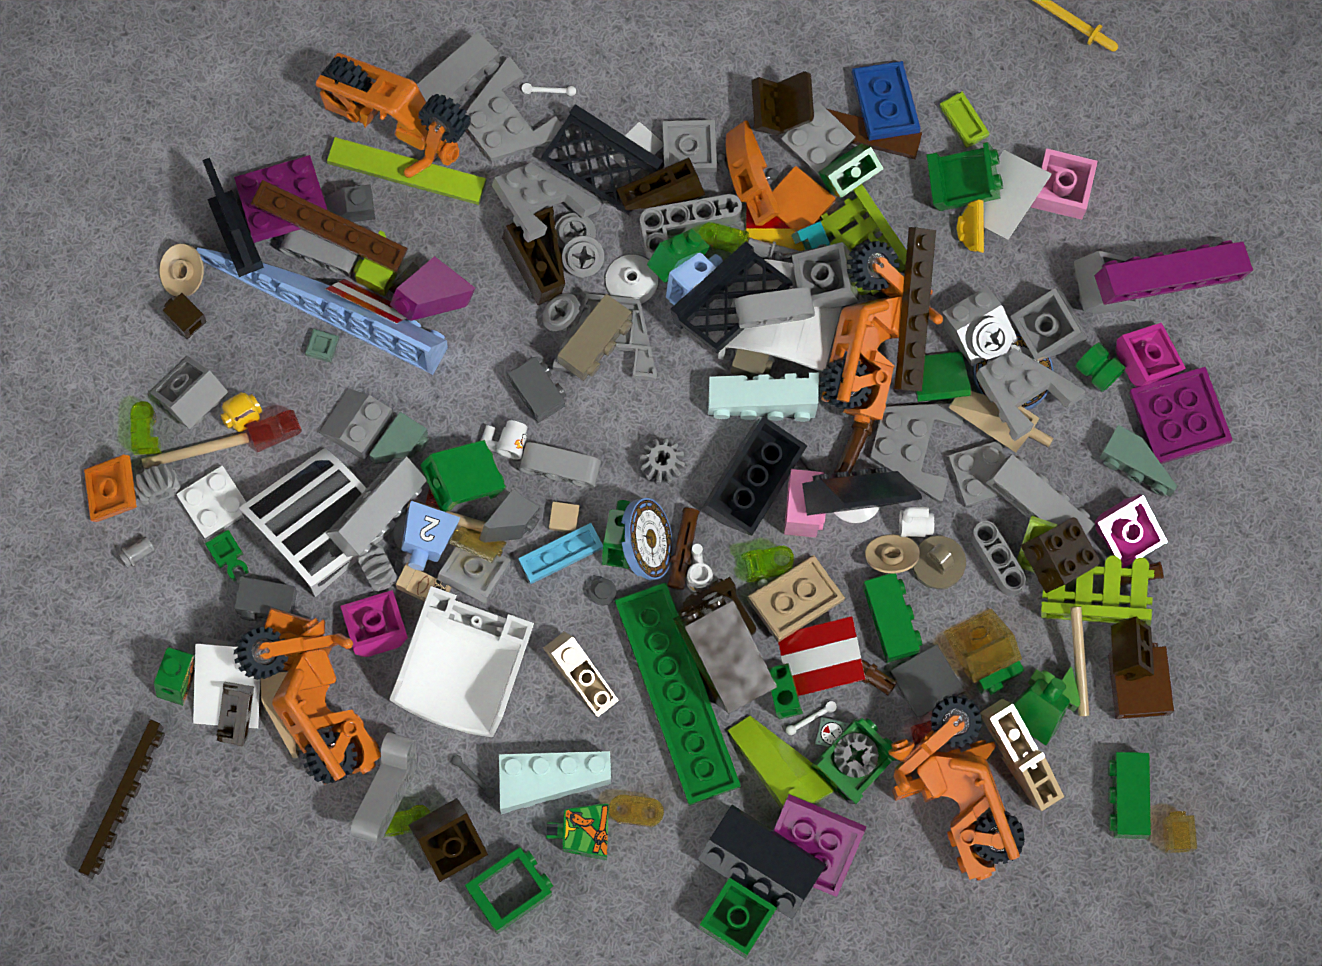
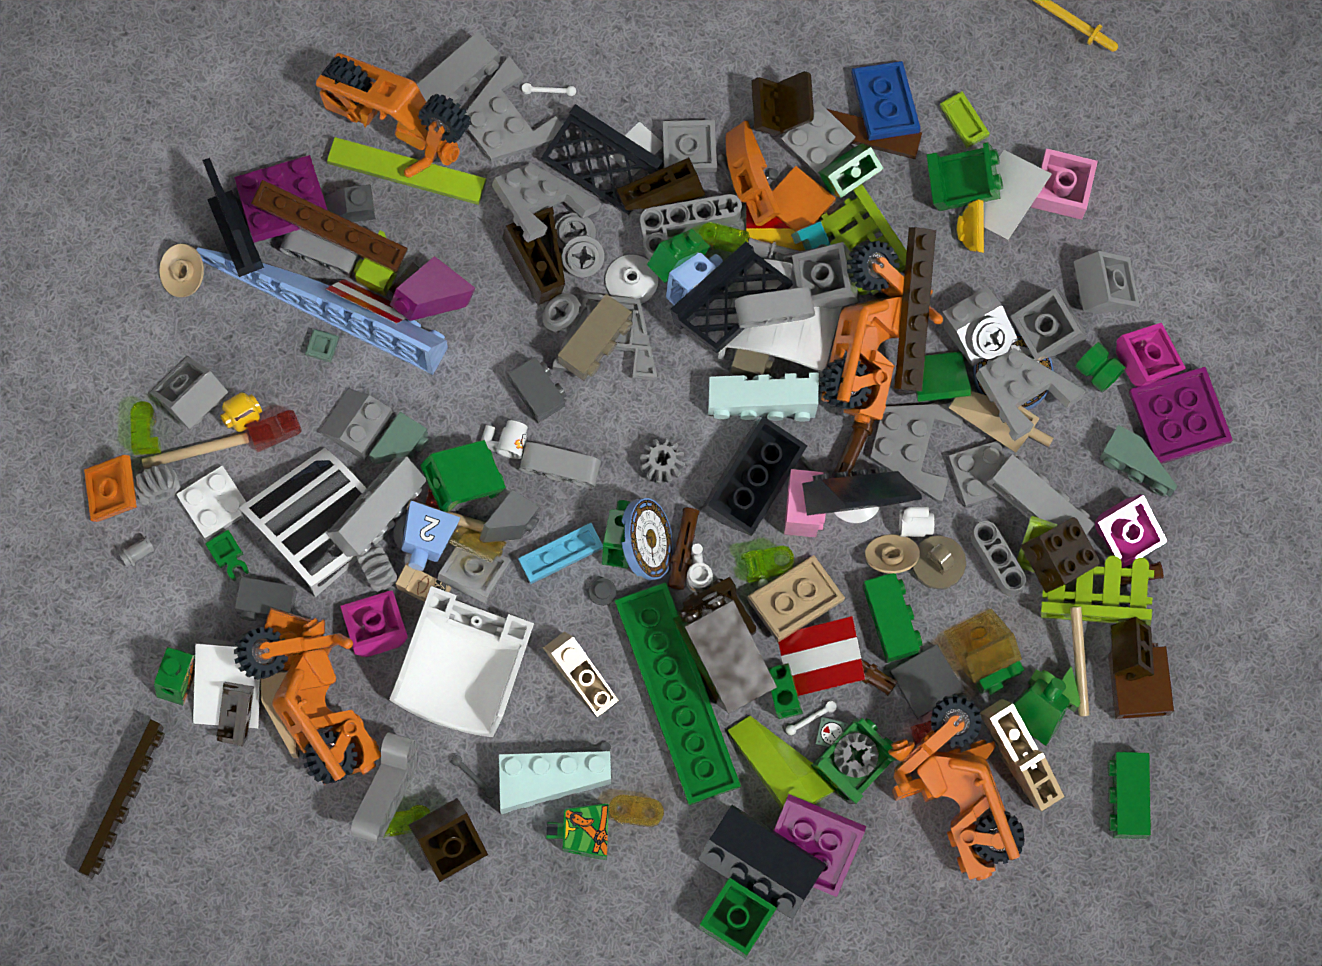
(183, 315): dark brown brick -> none
(486, 907): green window -> none
(564, 517): tan tile -> none
(605, 746): none -> dark grey hinge
(1173, 272): magenta brick -> none
(1179, 832): clear yellow brick -> none

